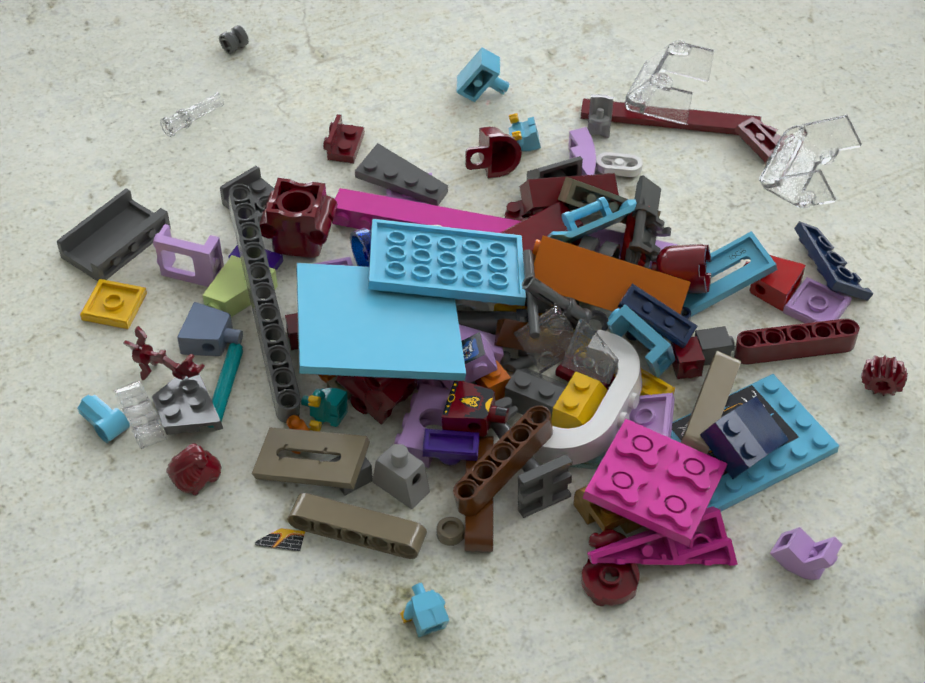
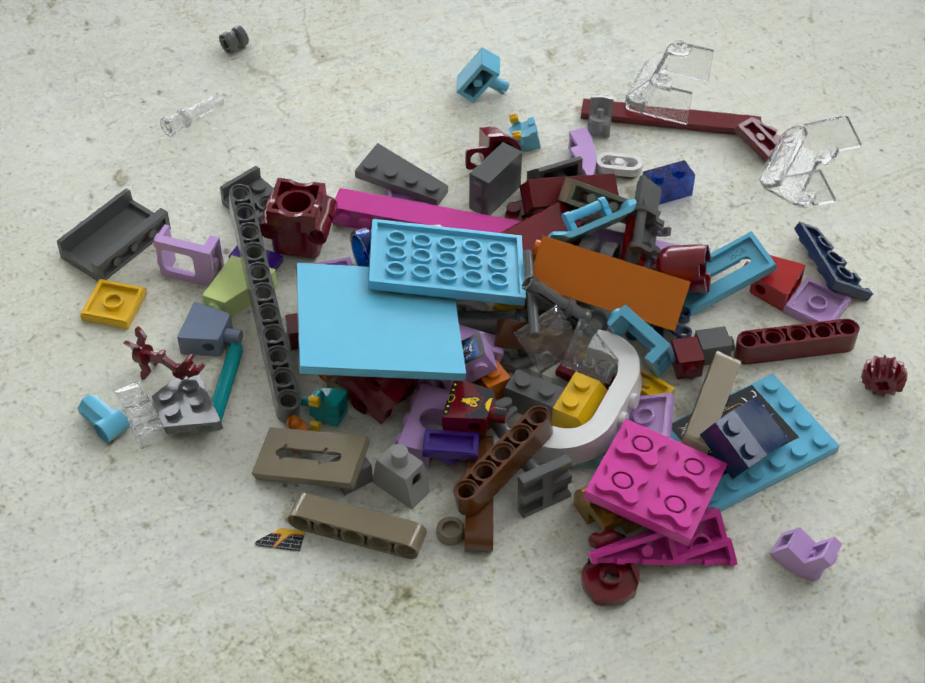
(193, 469): dark red hair -> none
(343, 141): dark red bracket -> none
(426, 611): medium azure piece -> none
(495, 179): none -> dark grey brick
(659, 316): dark blue tile -> none
(674, 180): none -> clear blue brick

